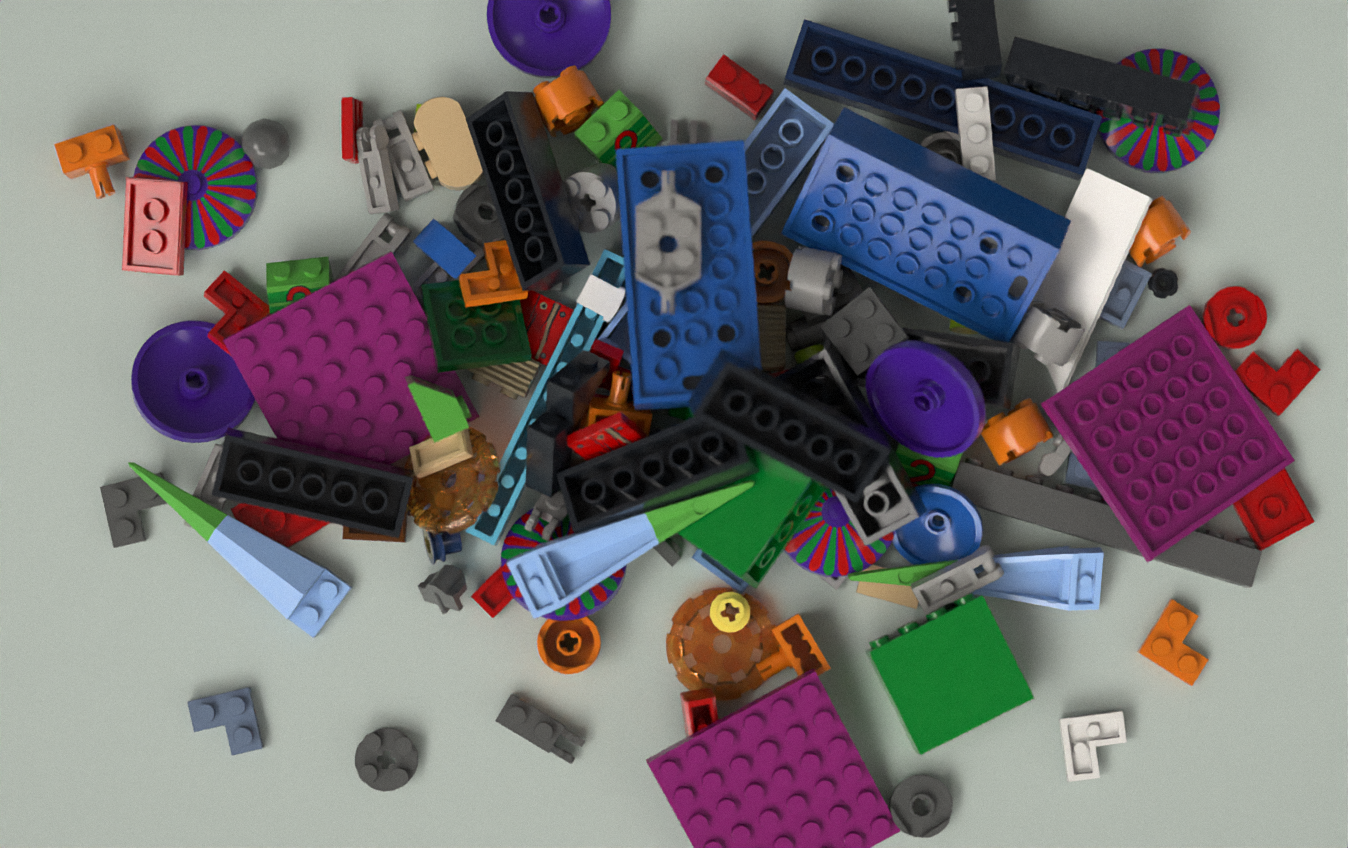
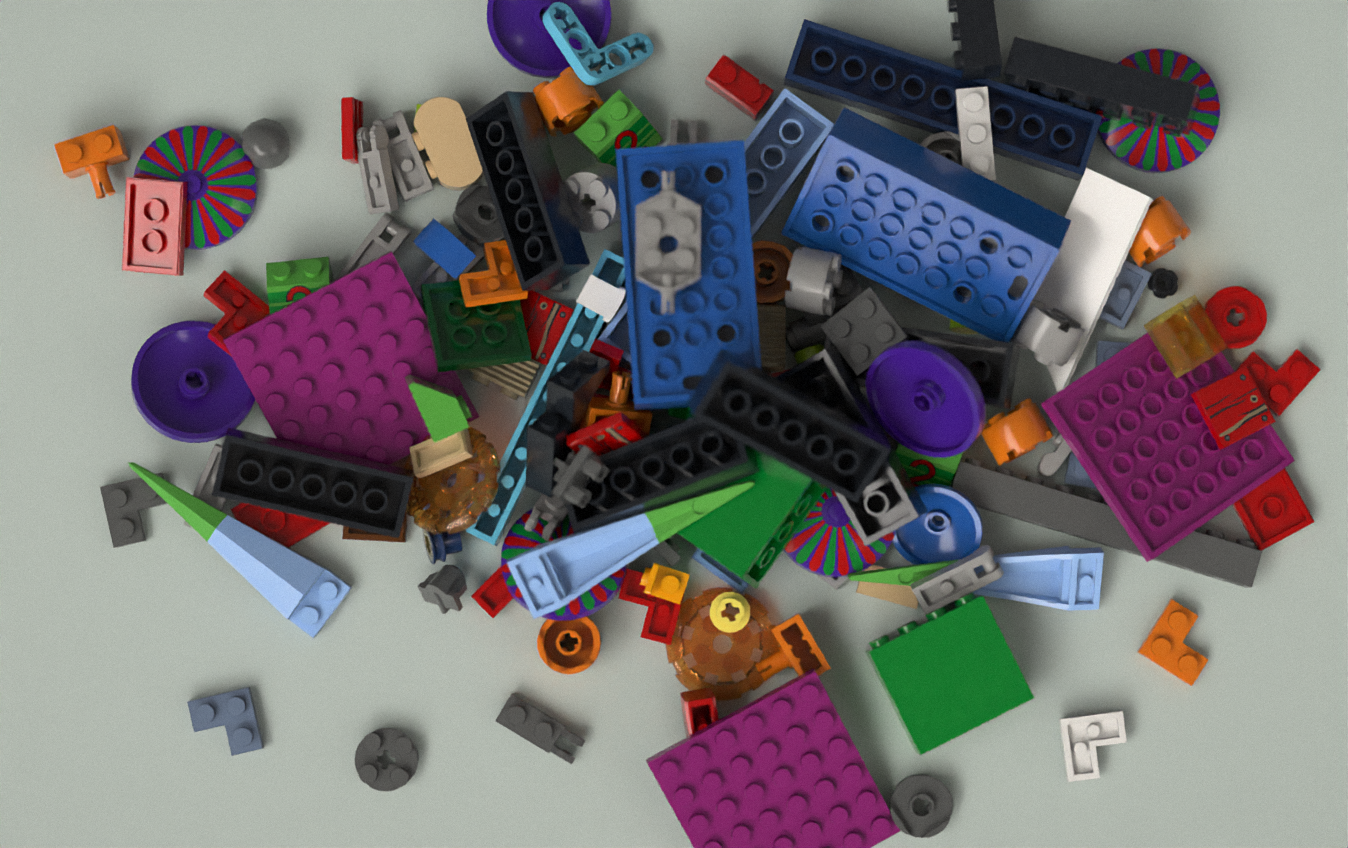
(573, 475): none -> dark grey hips
(590, 55): none -> medium azure beam
(661, 613): none -> red plate
(665, 582): none -> light orange bracket
(1185, 336): none -> clear yellow slope
(1233, 408): none -> red tile

